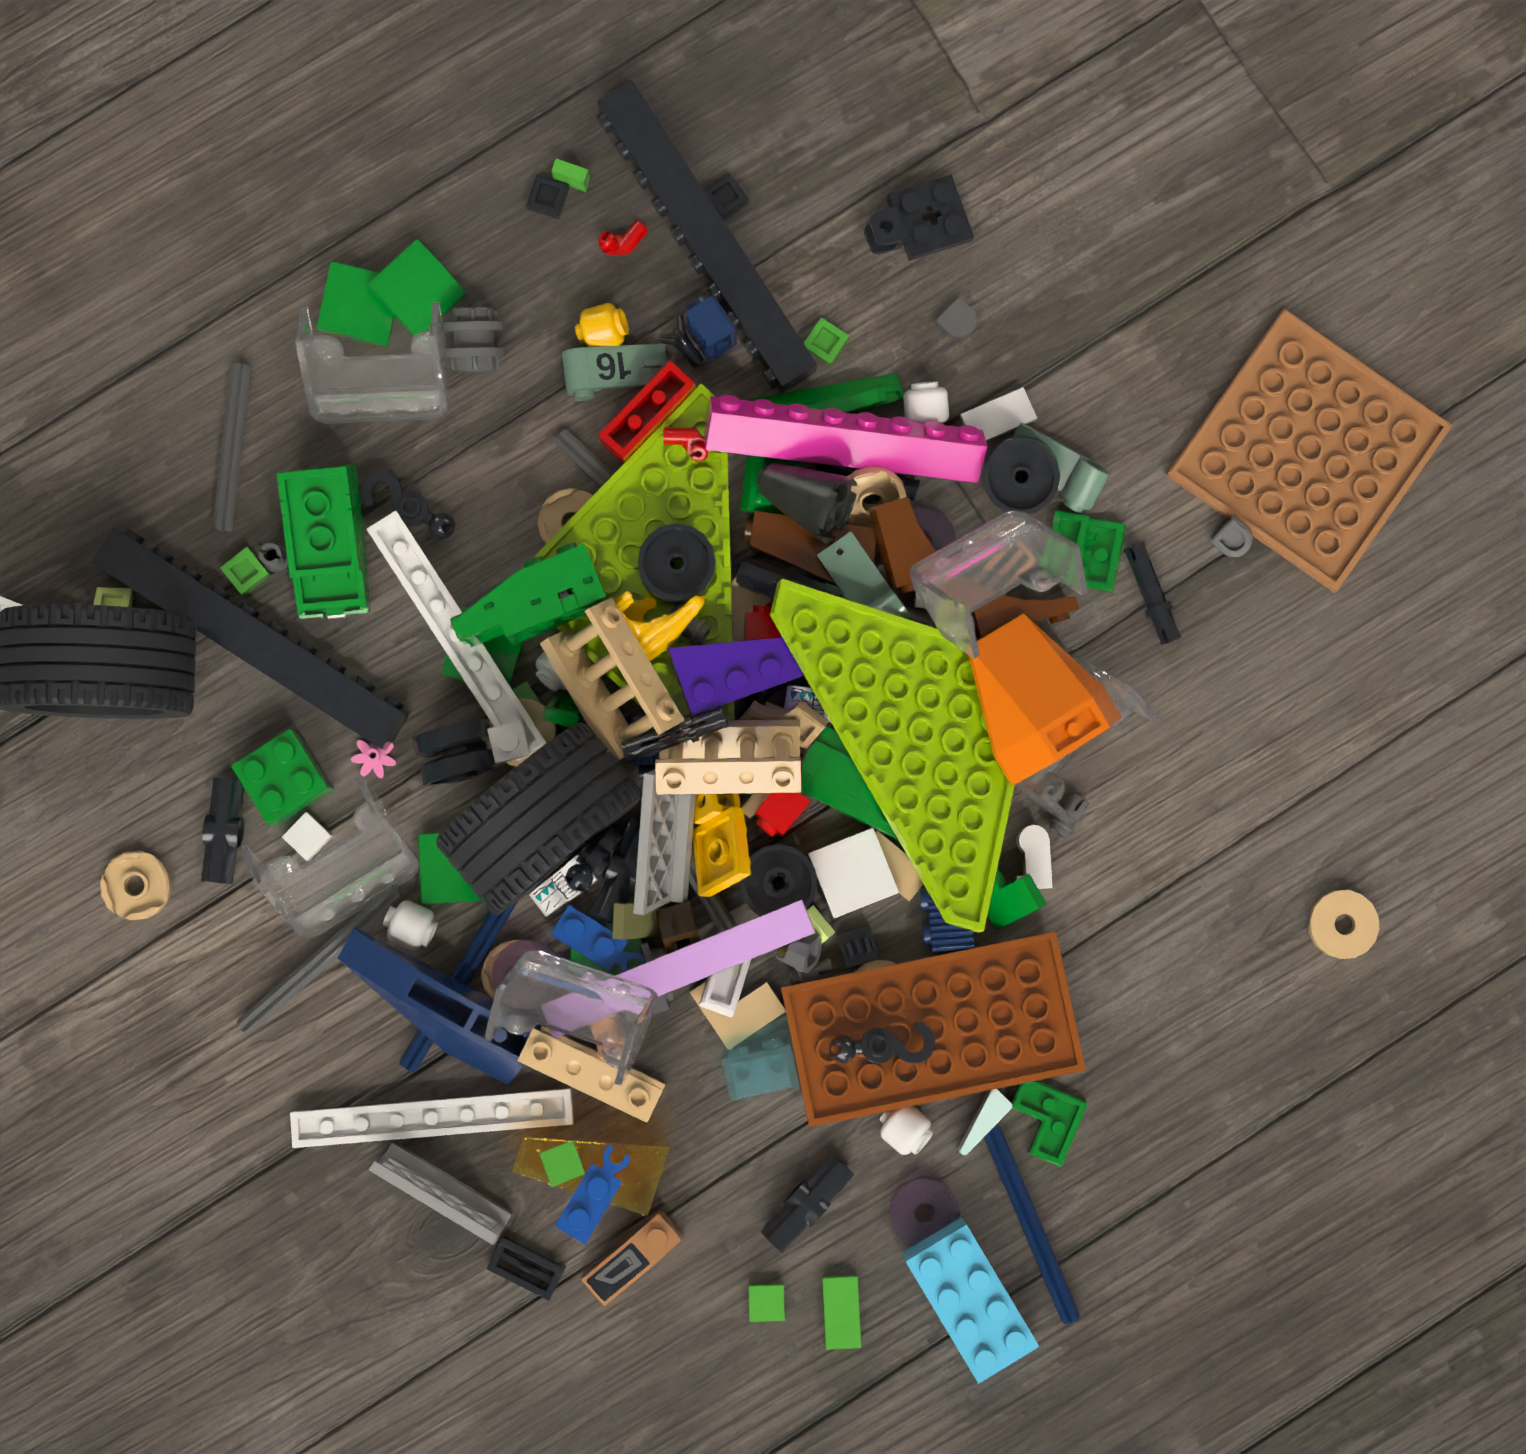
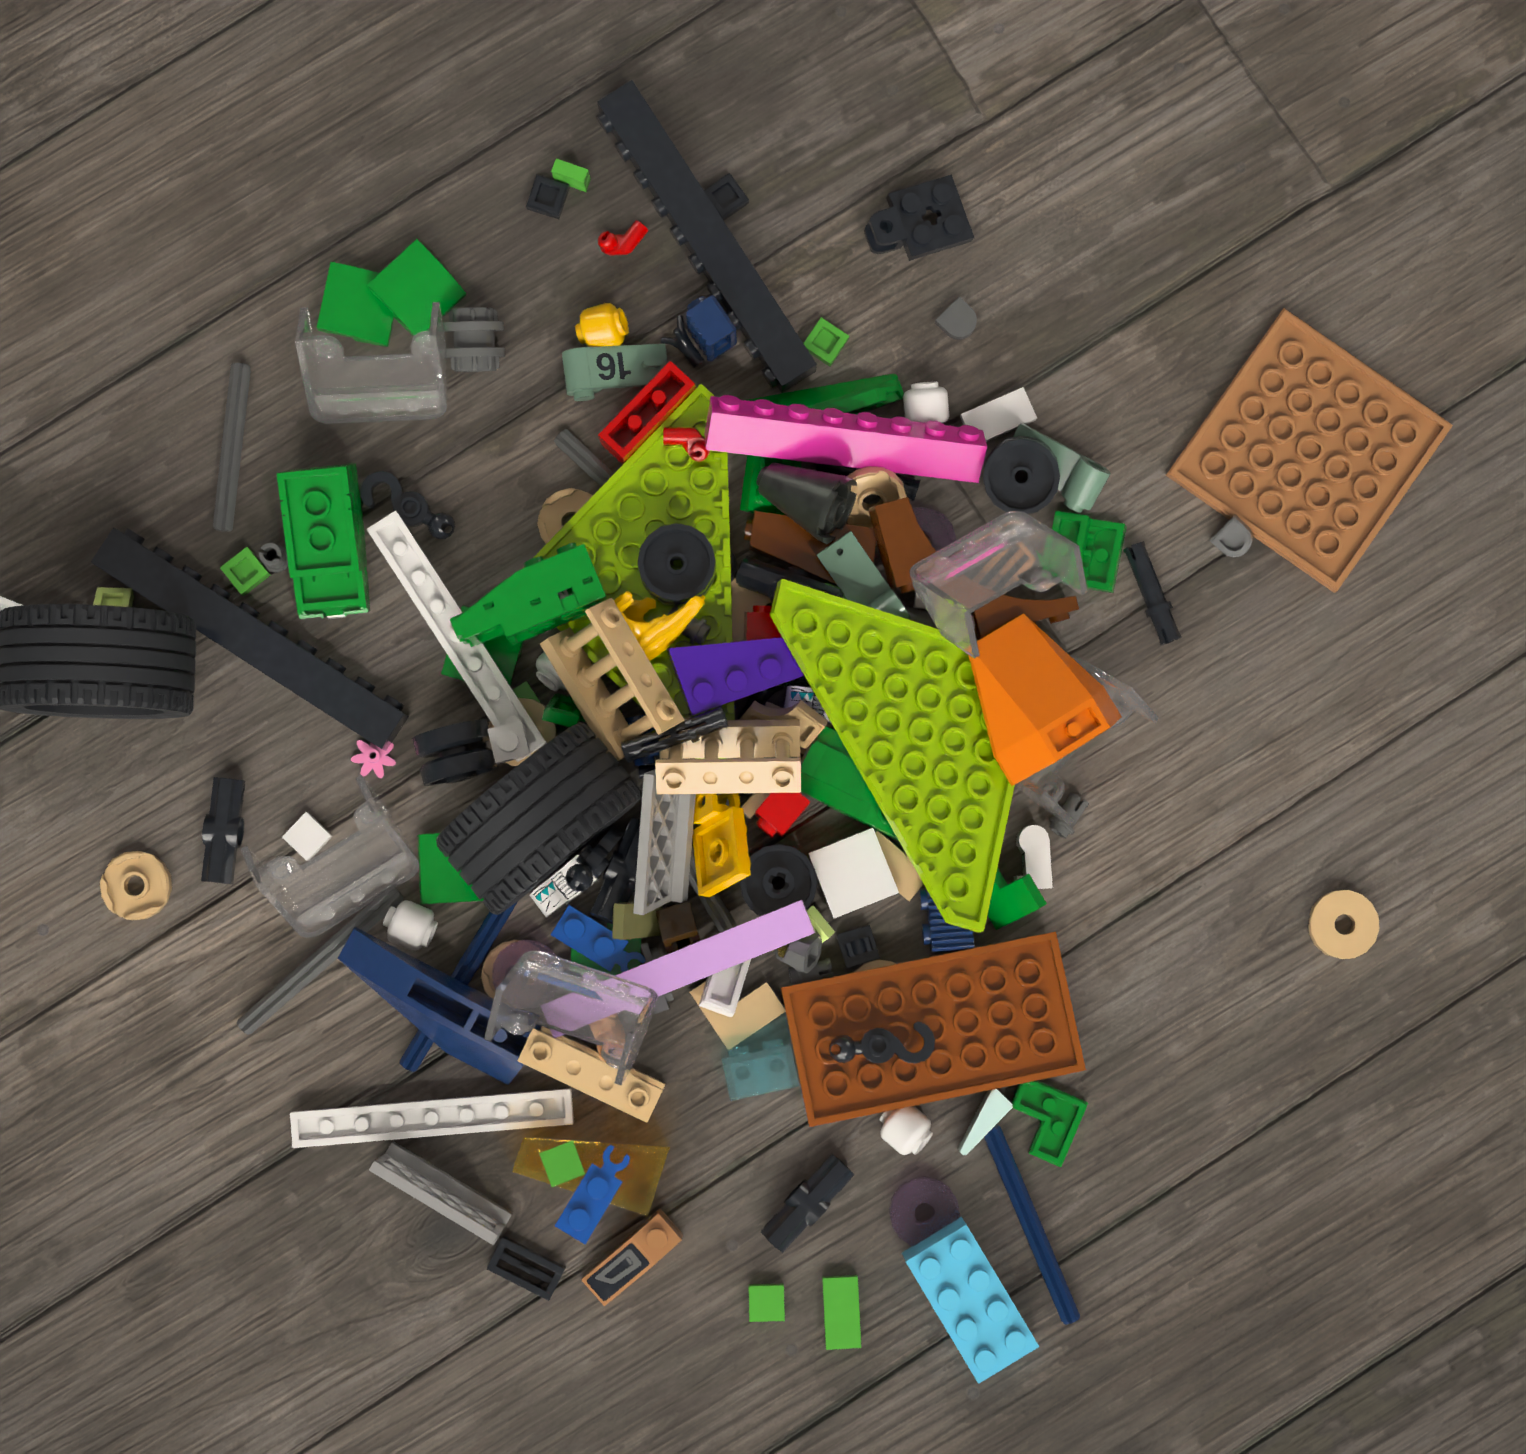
(282, 777): green brick -> none

